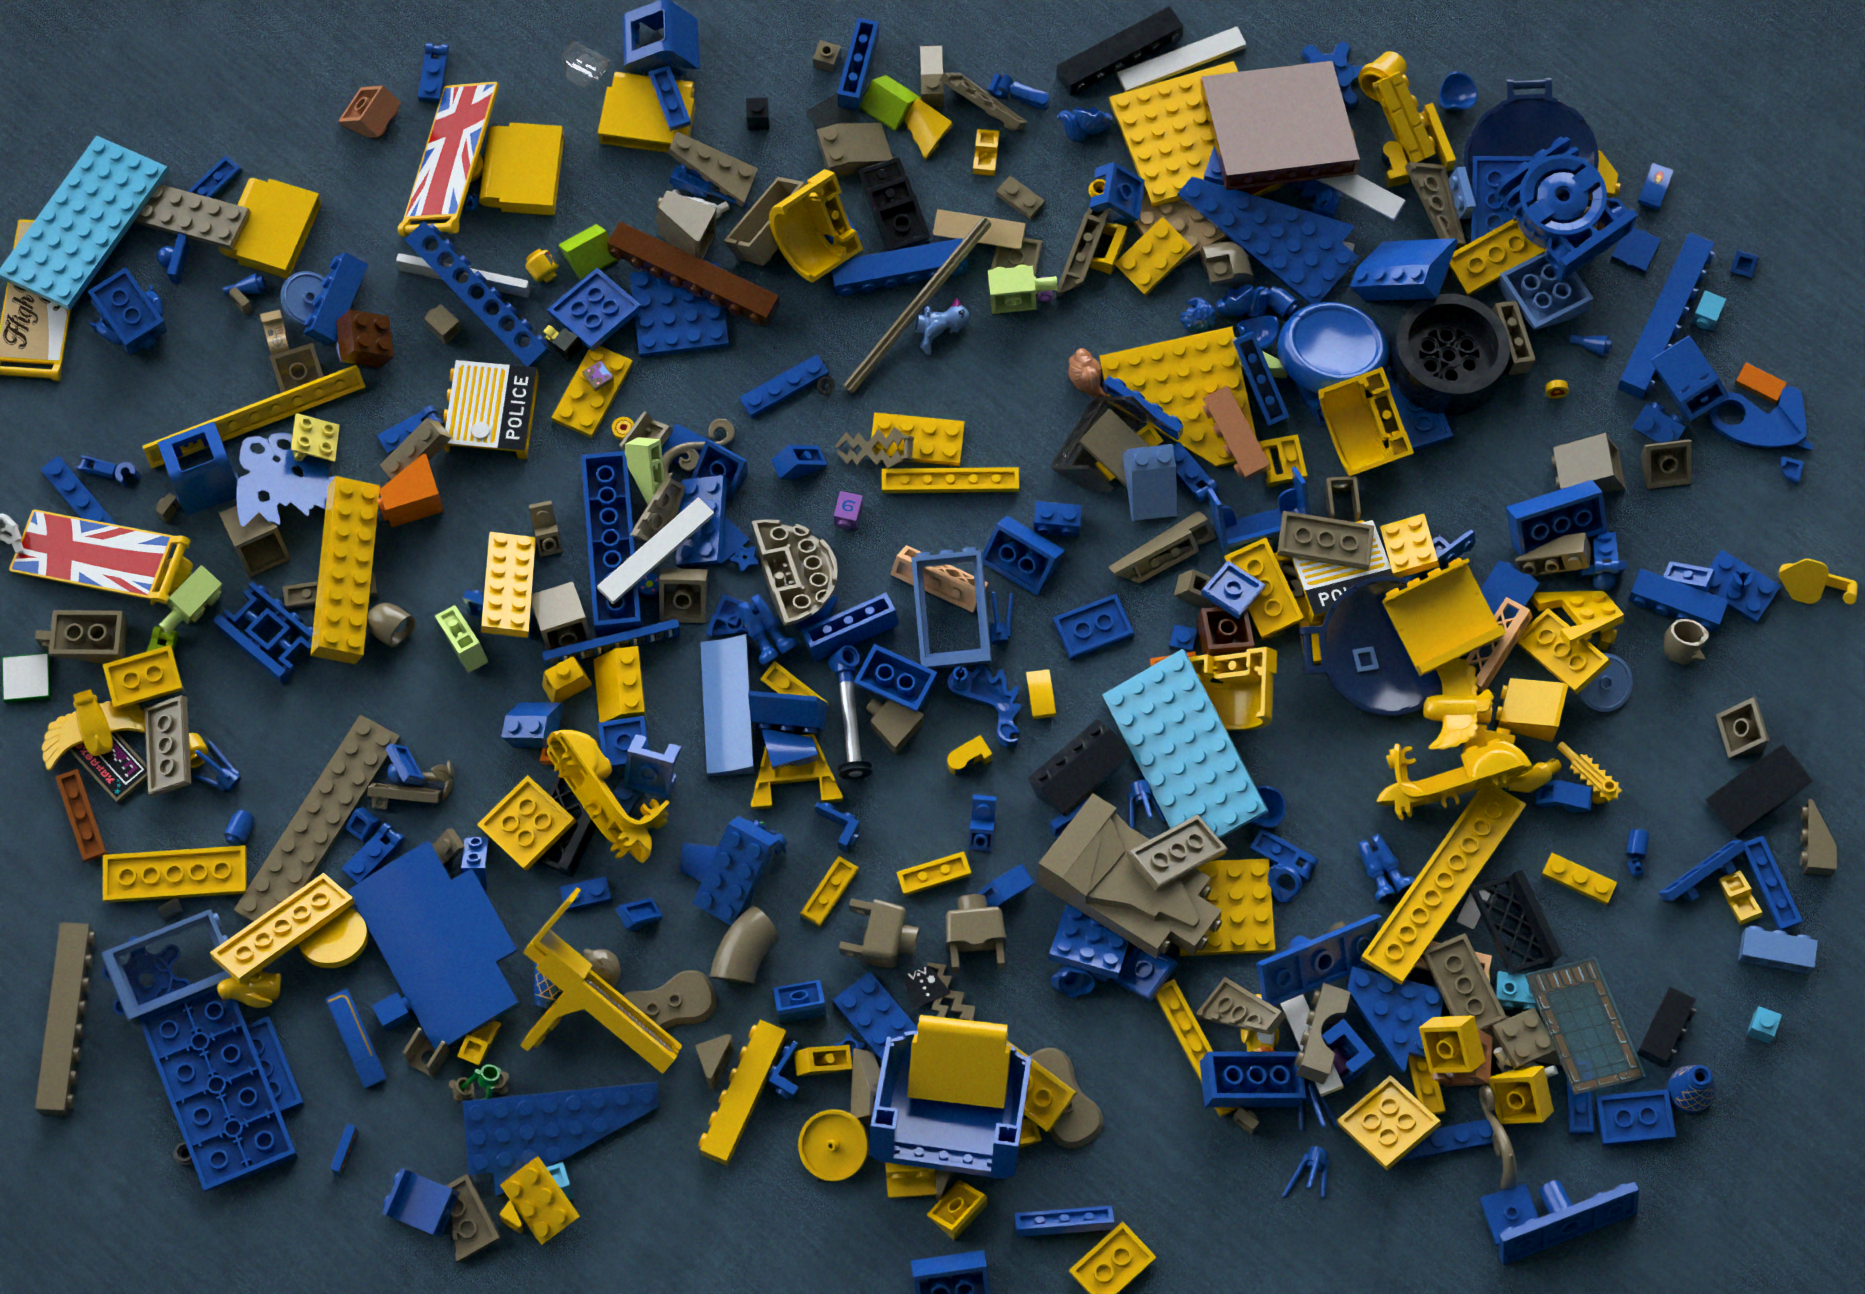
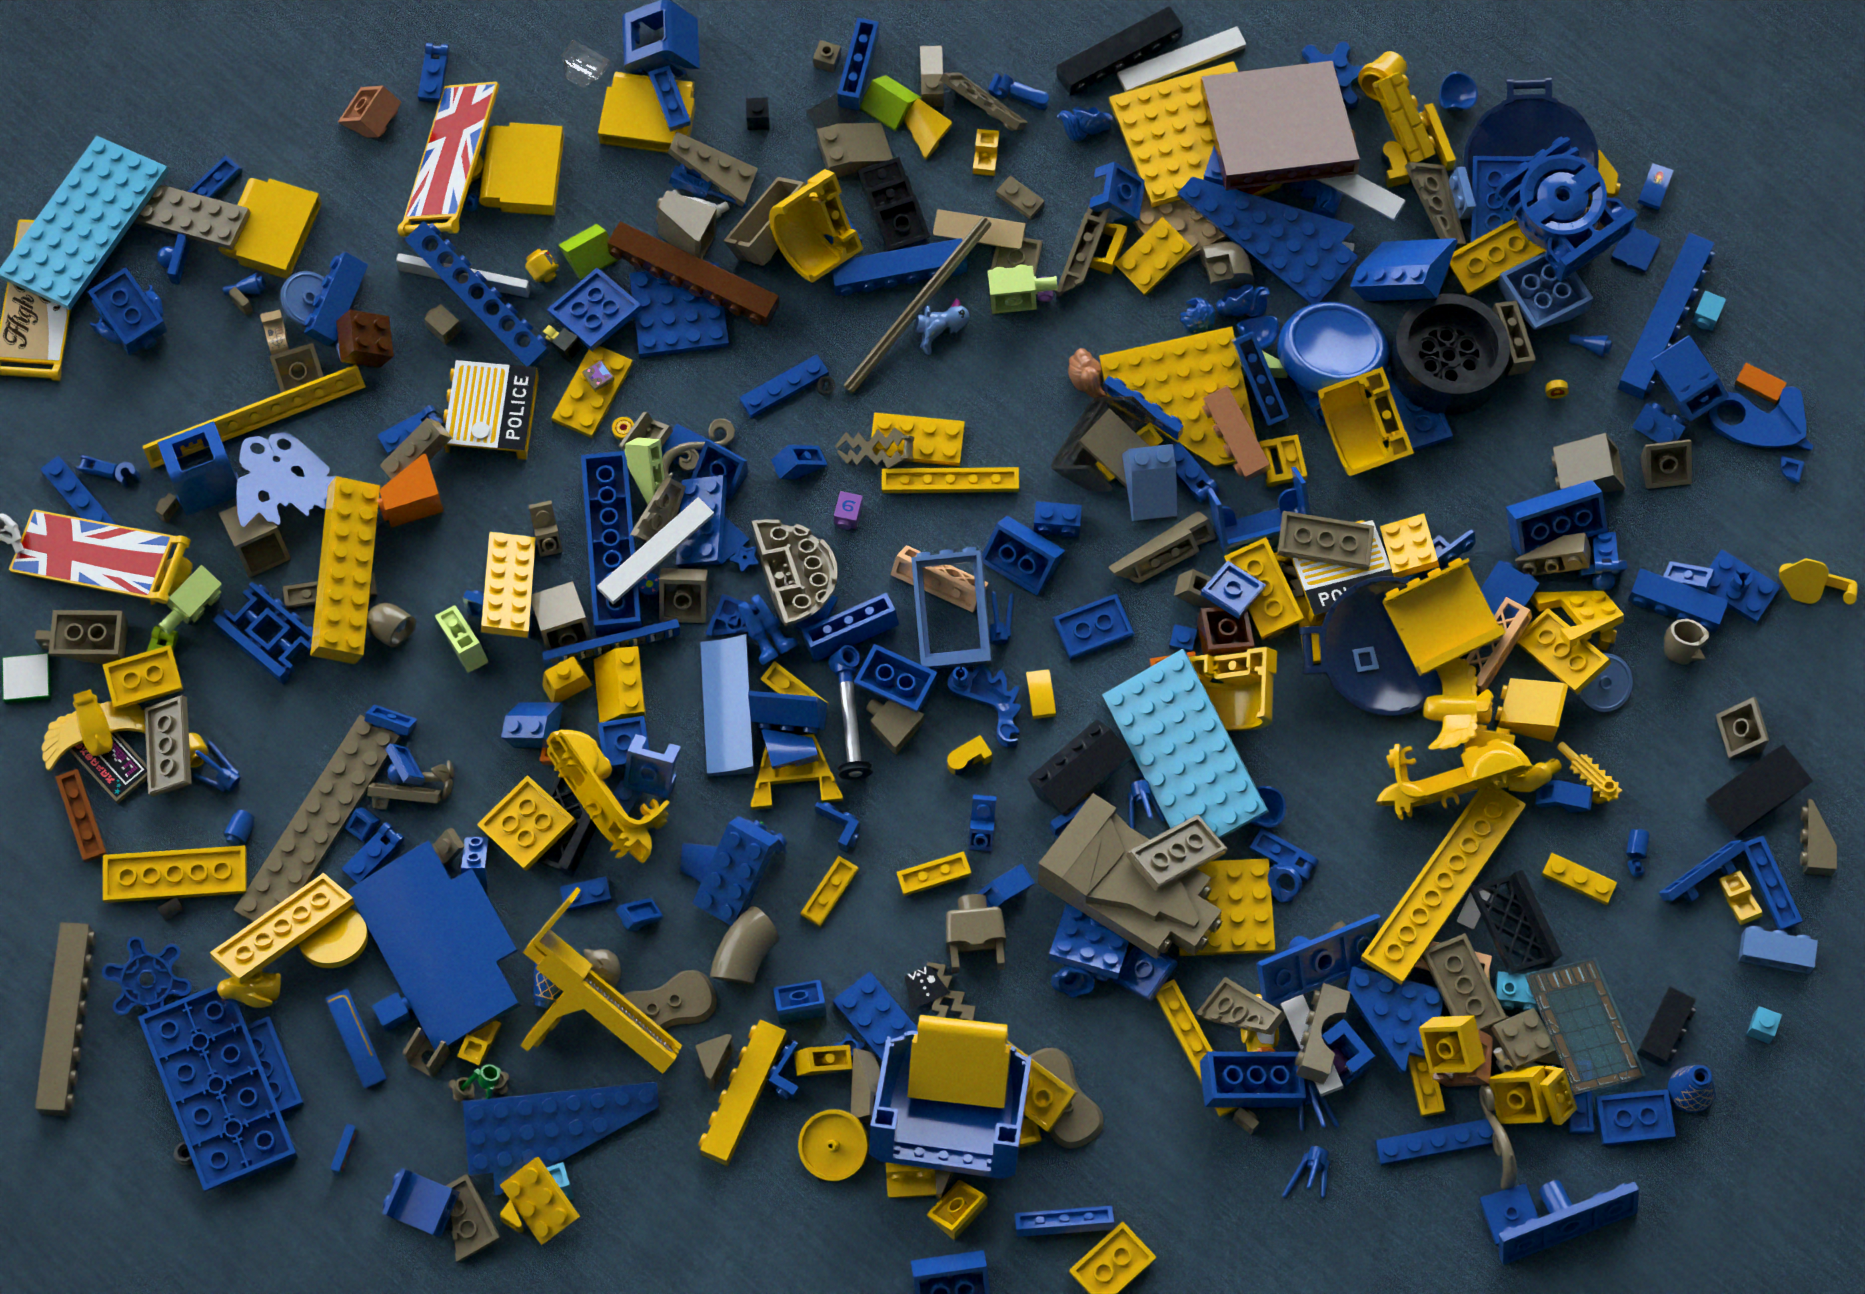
(120, 980): medium blue door -> none
(314, 438): light yellow hinge -> none
(391, 720): none -> blue plate
(885, 935): dark tan piece -> none
(1095, 185): yellow plate -> none
(1282, 302): blue brick -> none
(1351, 485): dark tan piece -> none
(1382, 861): blue piece -> none
(1388, 1122): yellow plate -> none
(1558, 1094): none -> yellow bracket
(1744, 263): blue slope -> none

